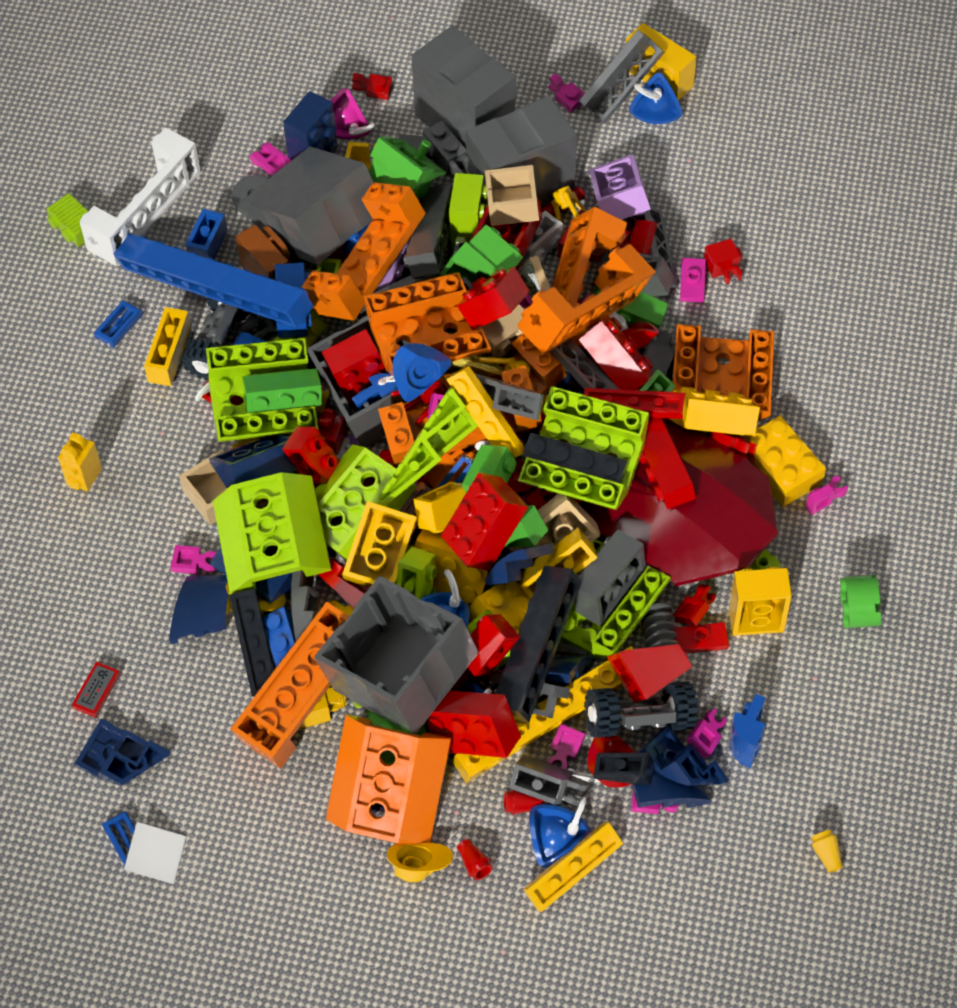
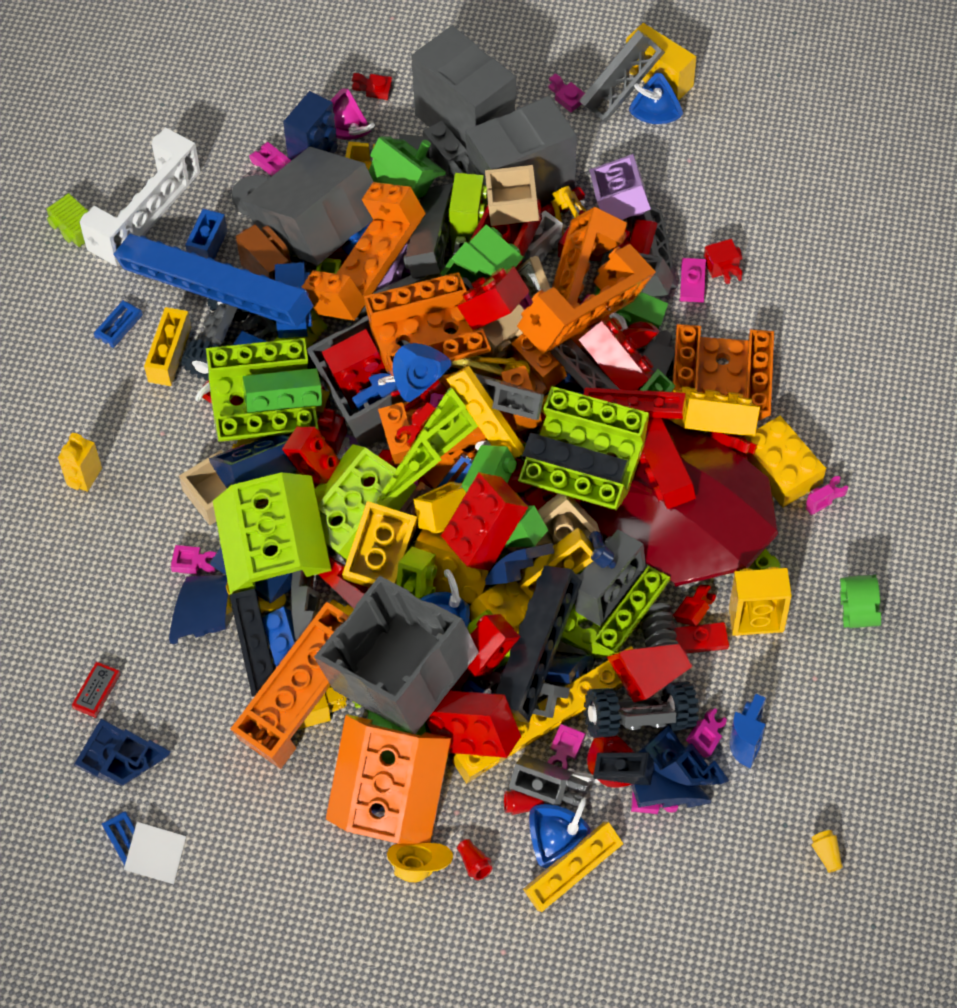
(419, 420): none -> red plate
(601, 555): none -> dark blue piece

